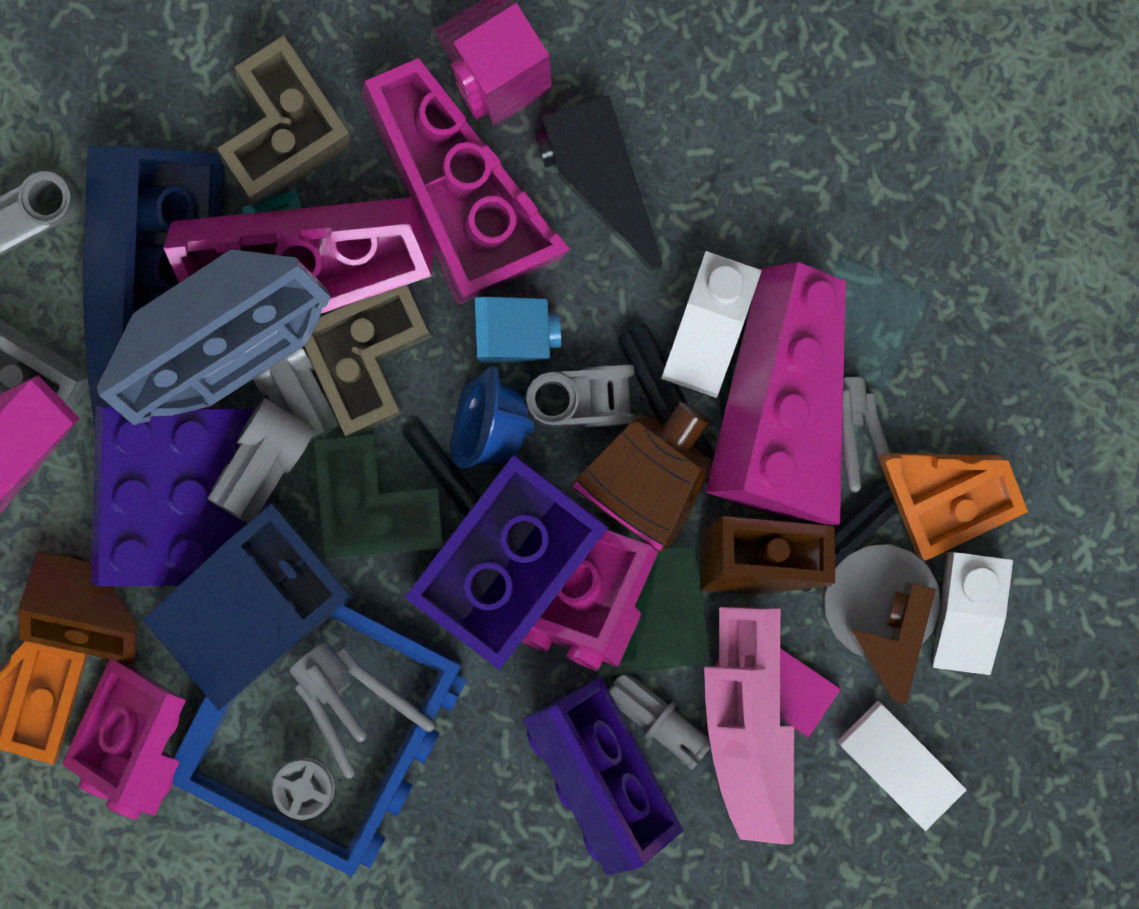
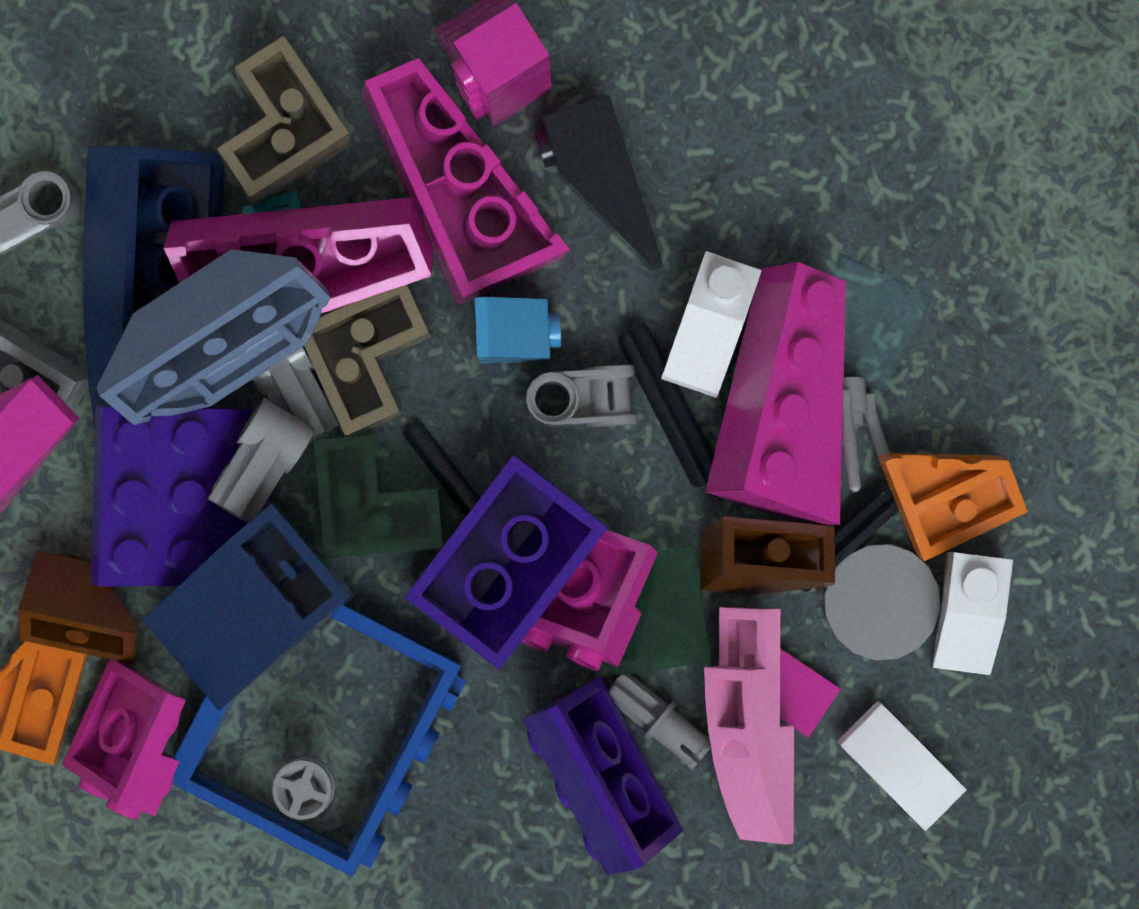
(322, 680): light grey plant -> none
(489, 422): blue piece -> none
(650, 476): reddish brown torso -> none
(896, 658): reddish brown slope -> none

